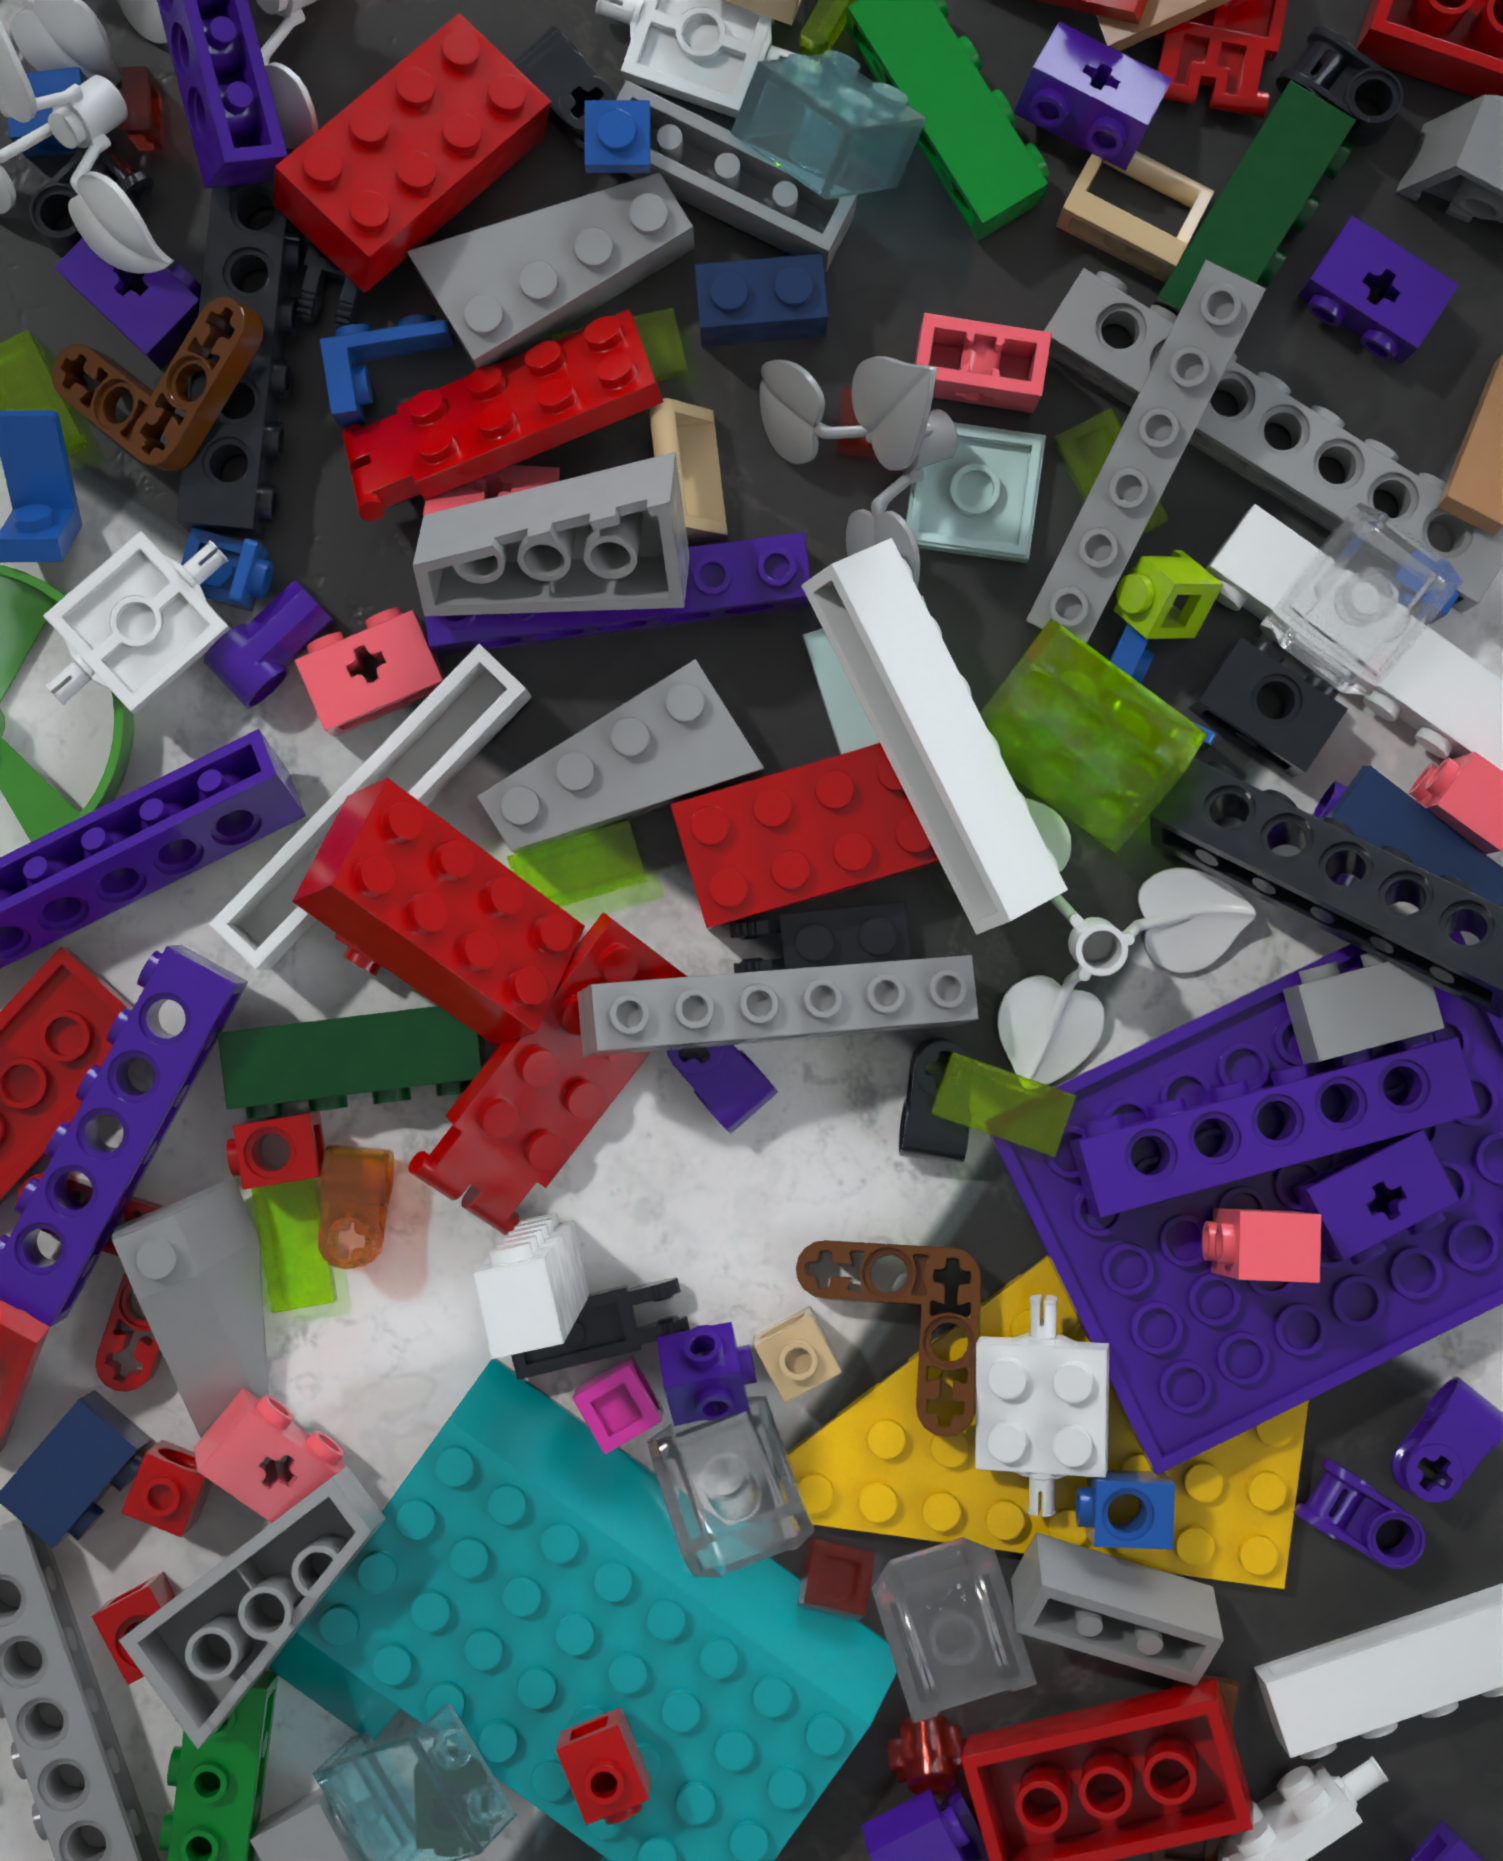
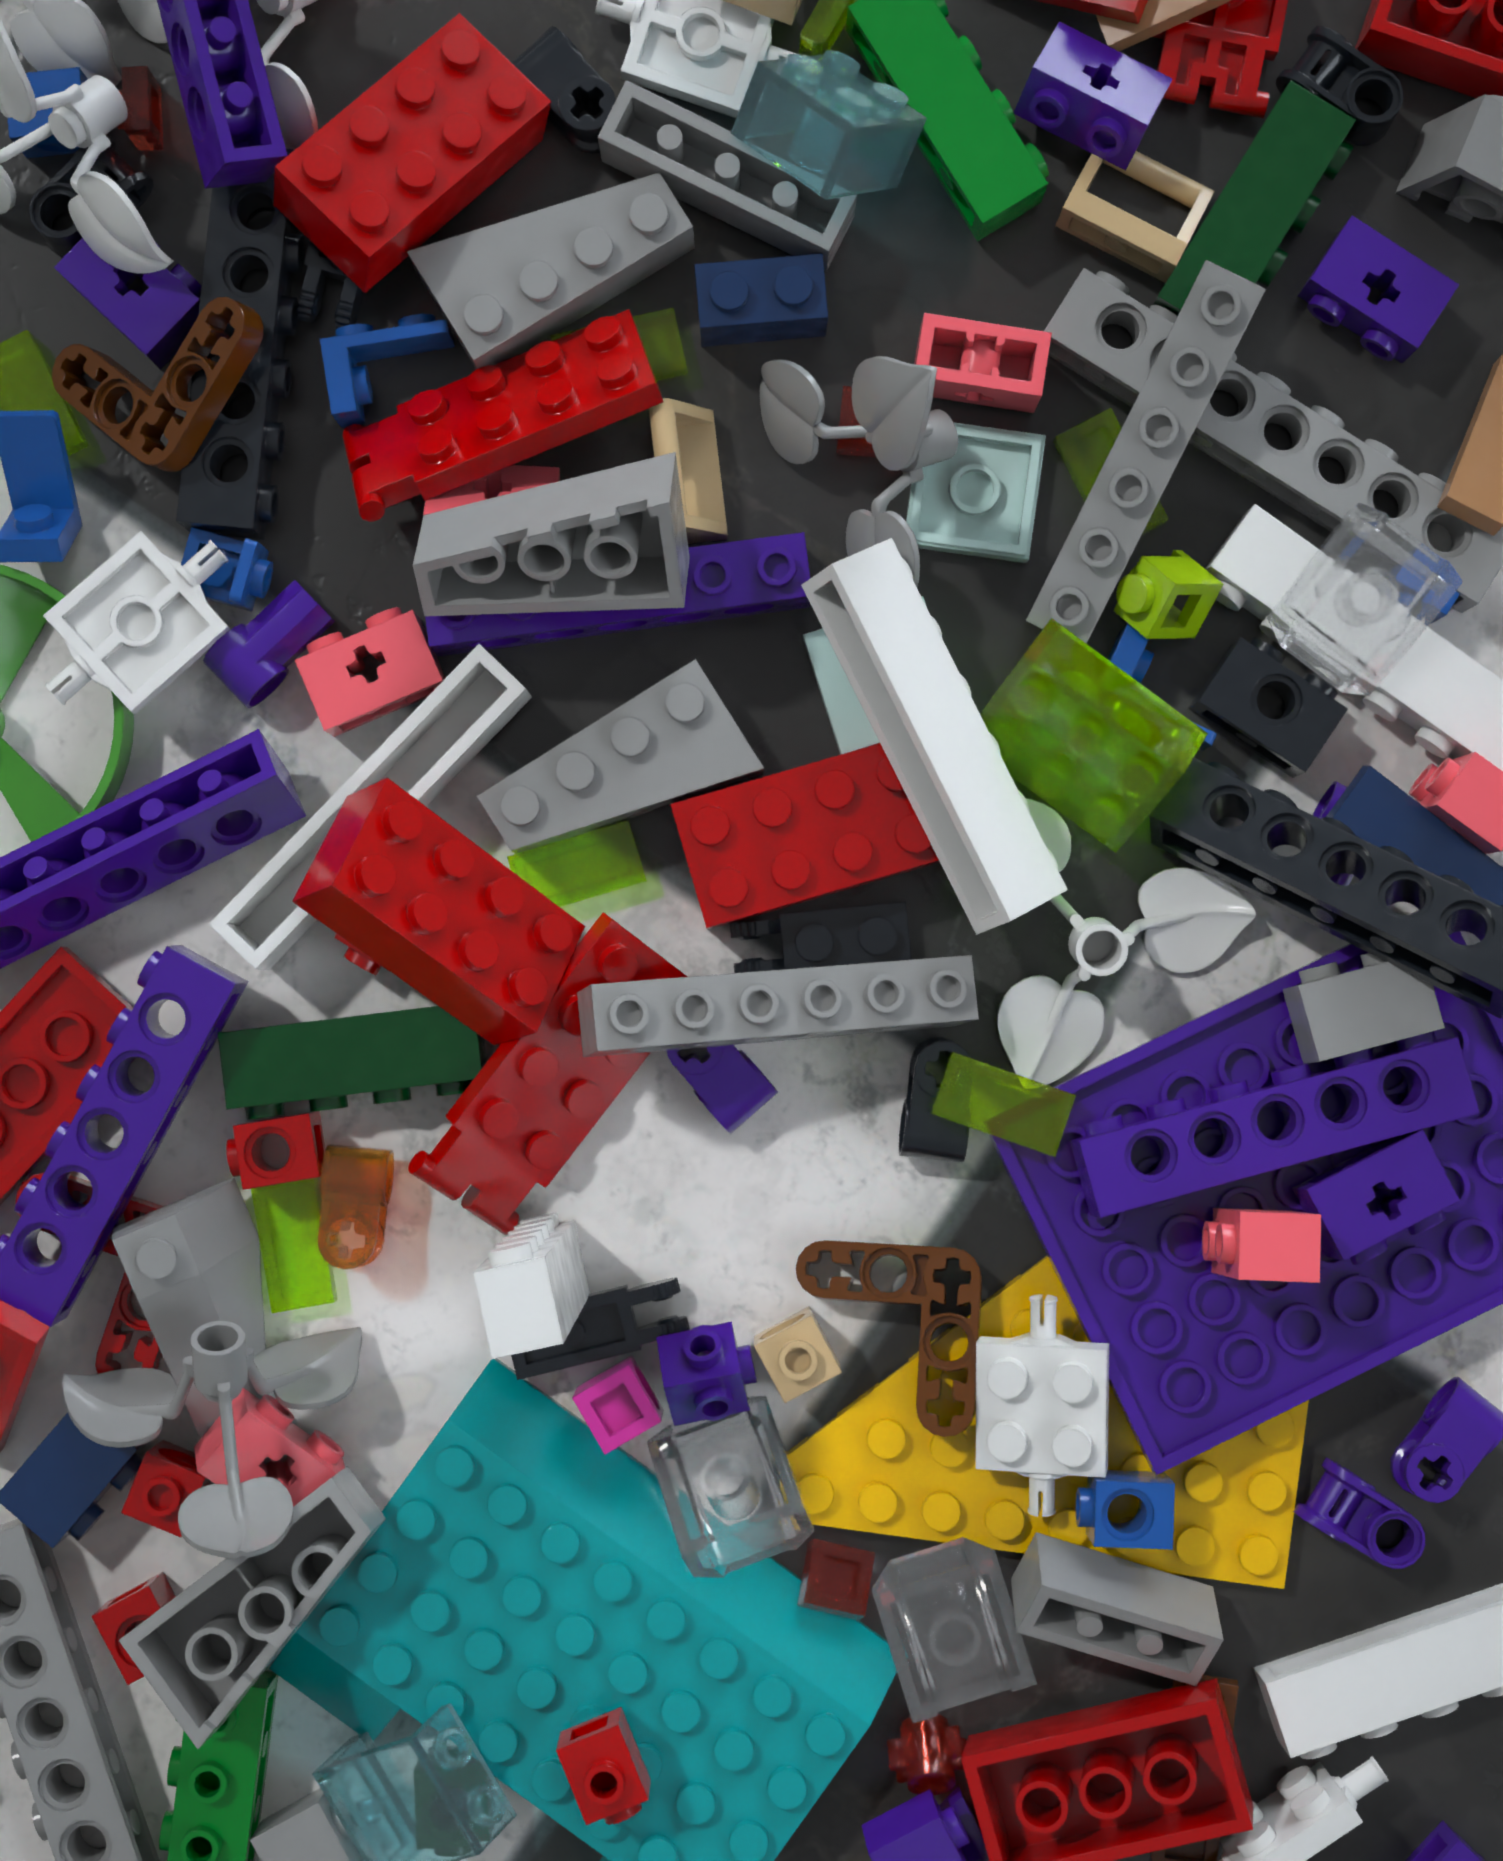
(130, 1407): none -> light grey plant
(617, 136): blue plate -> none

